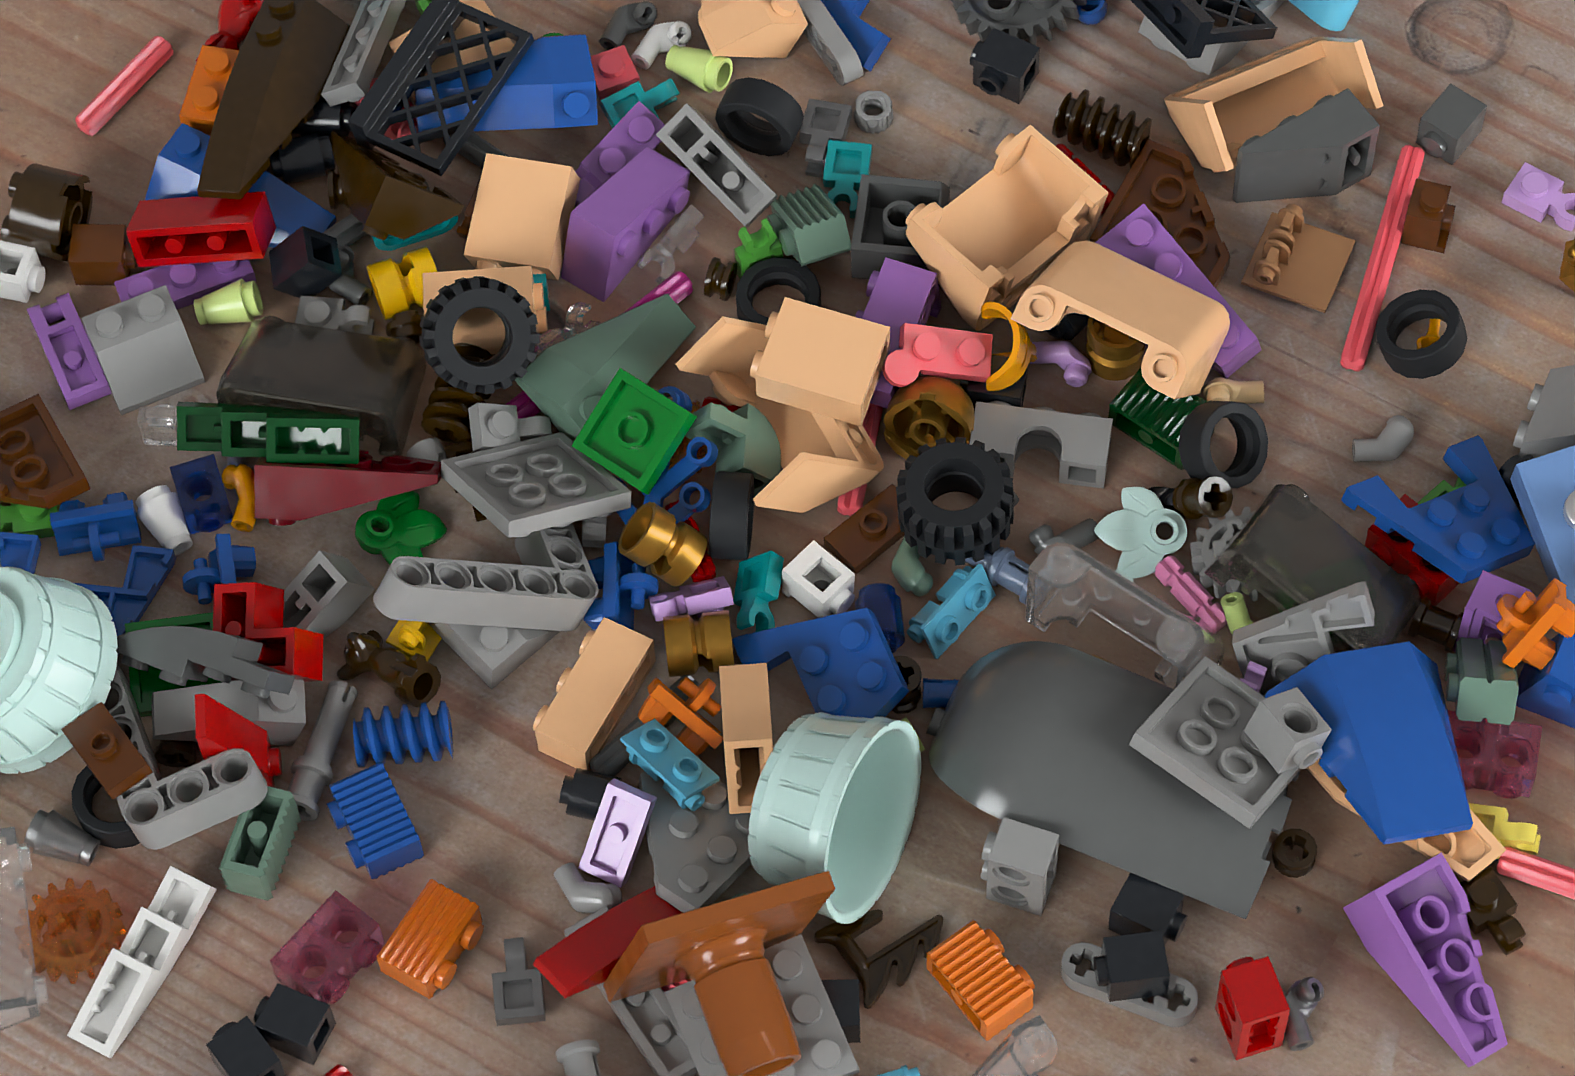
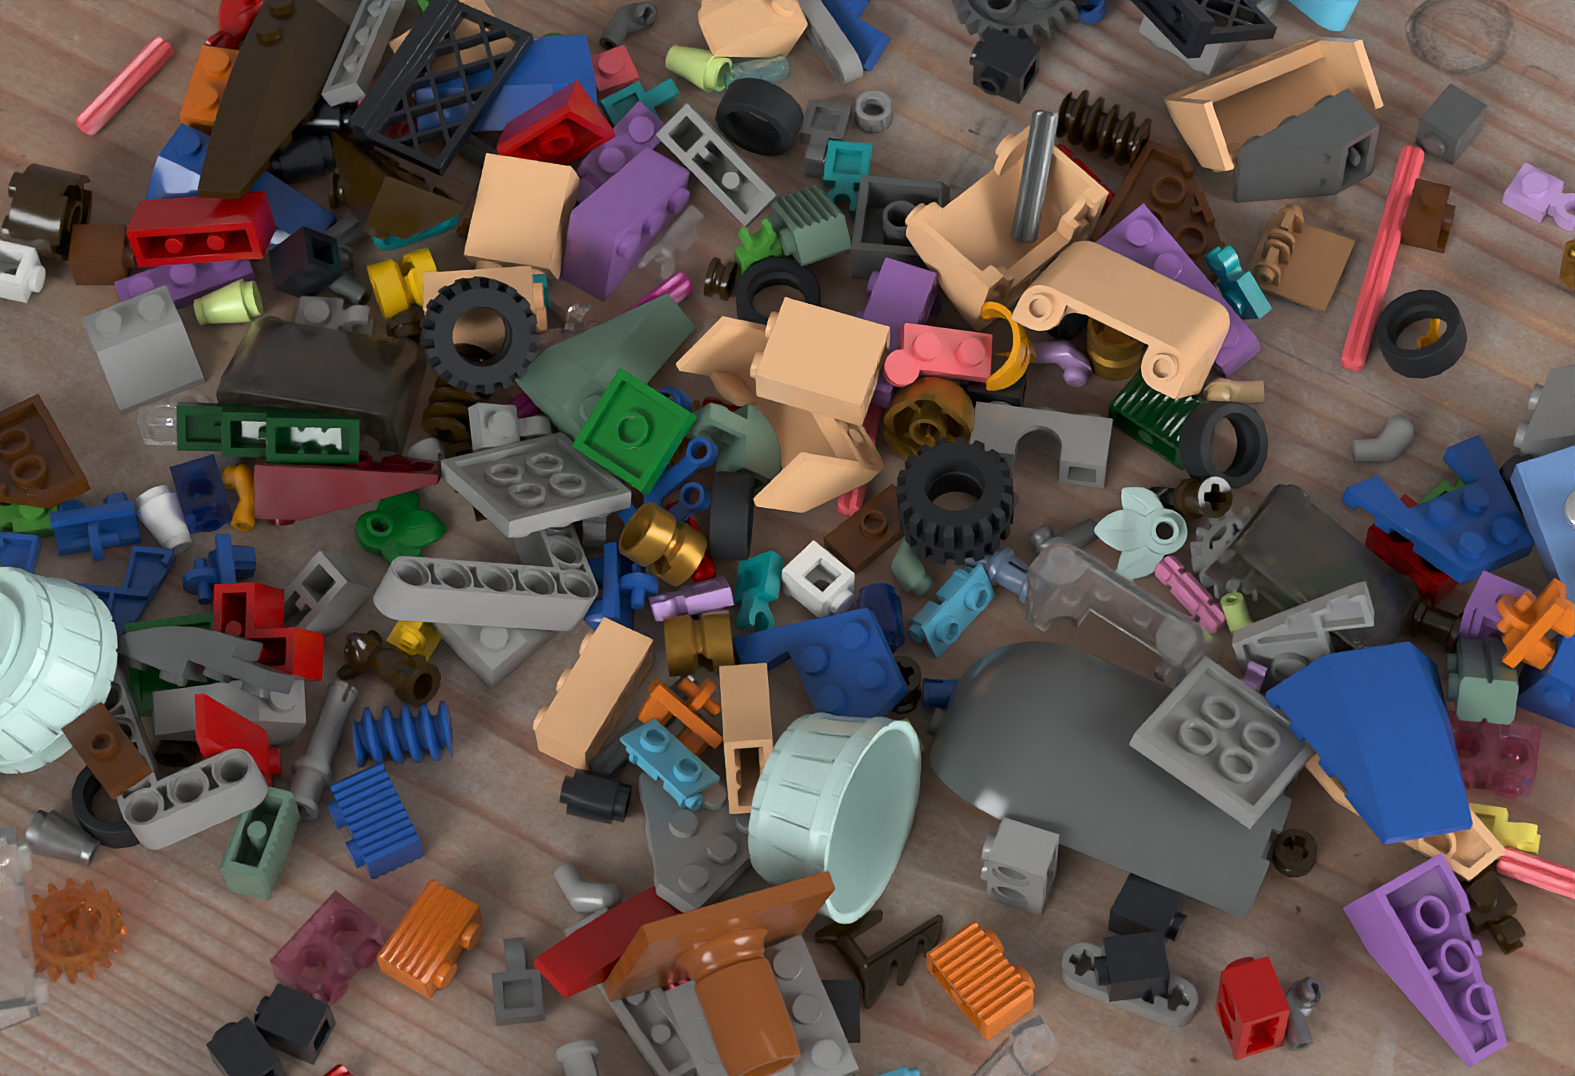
(69, 352): medium lavender plate -> none
(142, 962): white slope -> none
(557, 129): none -> red slope
(617, 832): plate -> none
(659, 40): white arm -> none
(769, 69): none -> clear light blue cone
(1034, 176): none -> dark grey axle
(1236, 286): none -> teal plate
(1288, 731): light grey brick -> none

